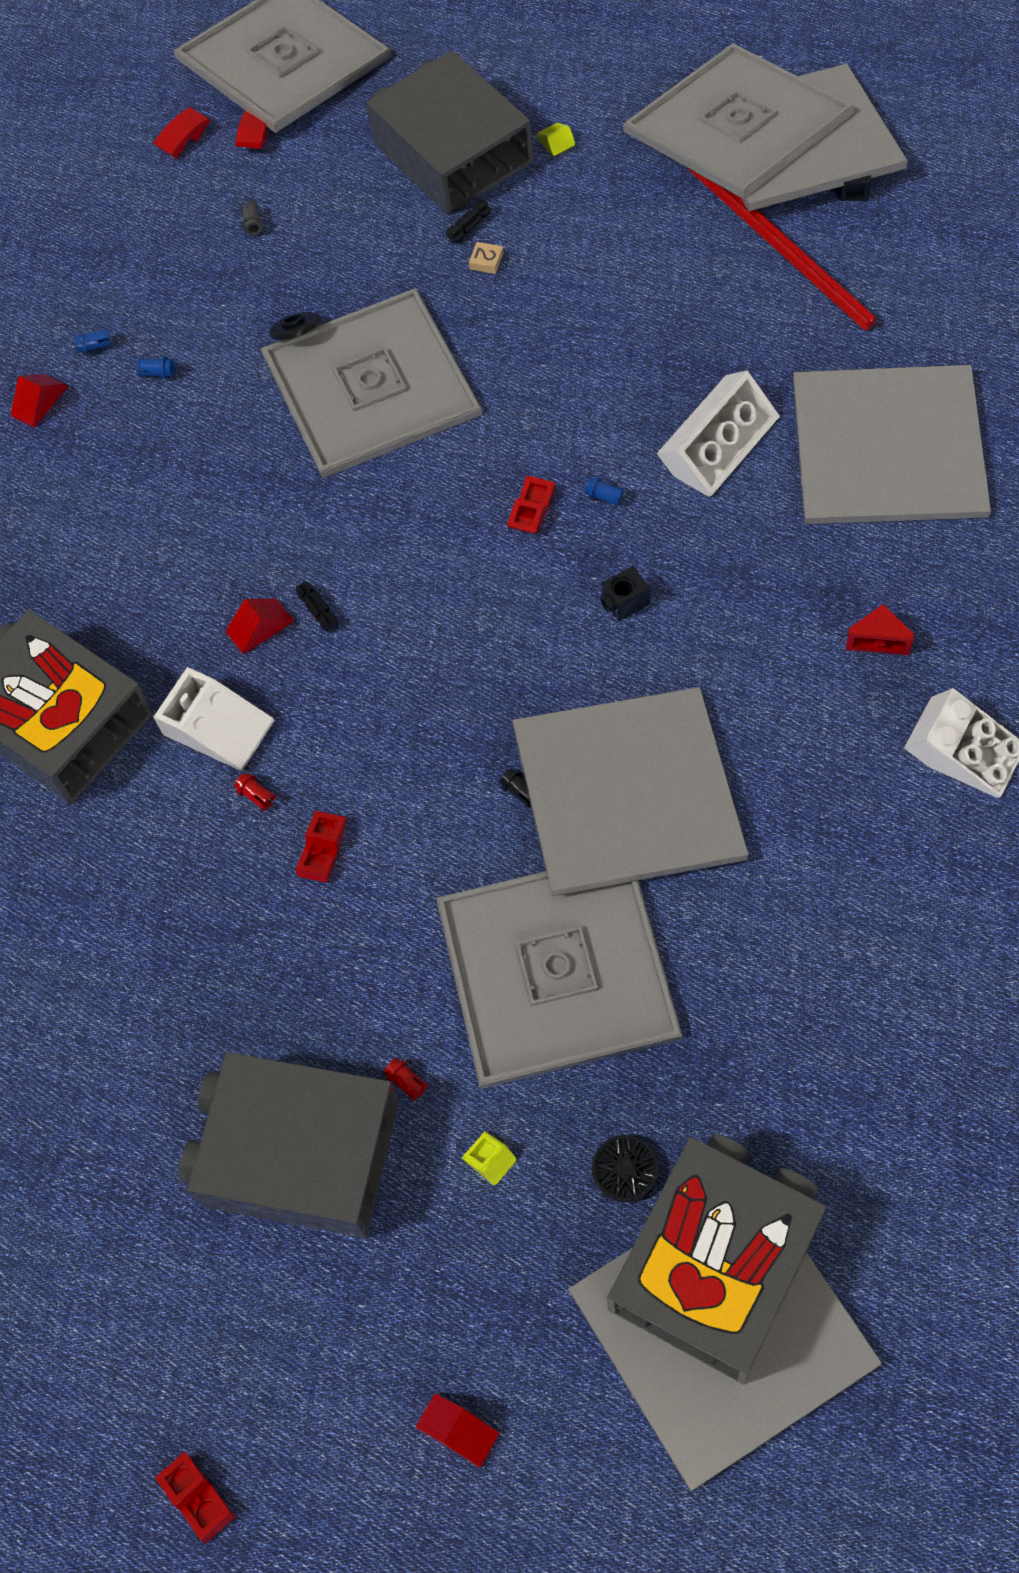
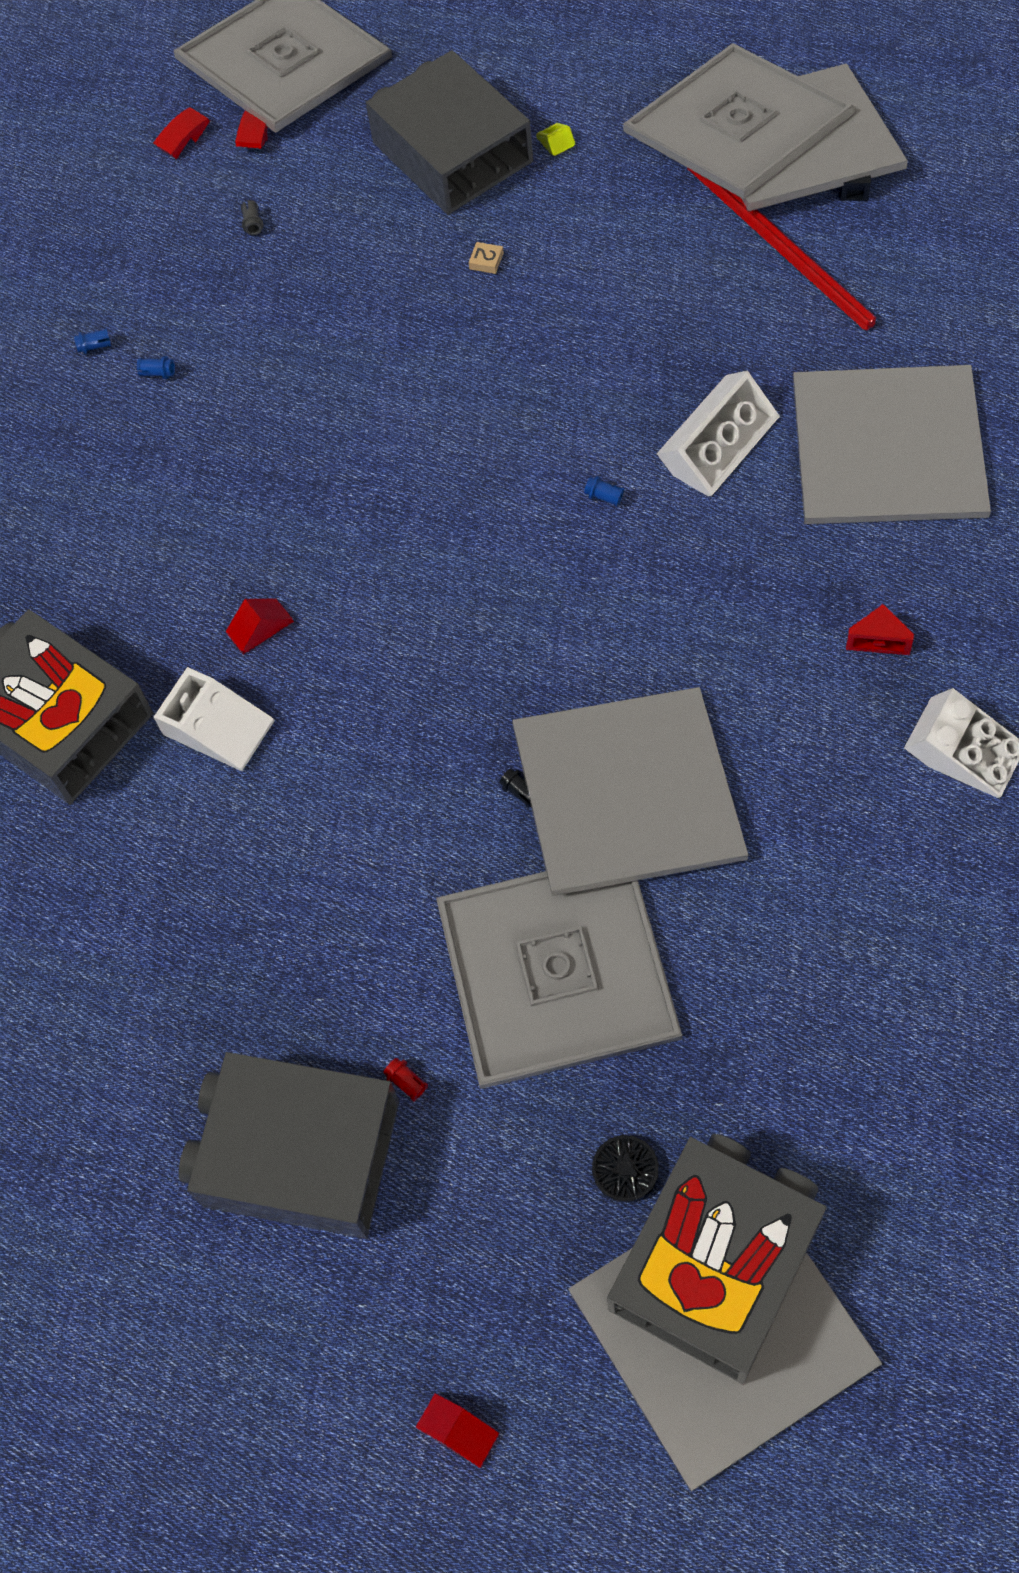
(35, 397): red slope -> none
(195, 1497): red slope -> none
(248, 786): red pin -> none
(294, 325): black wheel -> none
(317, 606): black axle -> none
(321, 847): red slope -> none
(370, 383): light grey tile -> none
(468, 221): black axle -> none
(489, 1158): neon yellow slope -> none
(532, 505): red slope -> none
(629, 583): black brick -> none

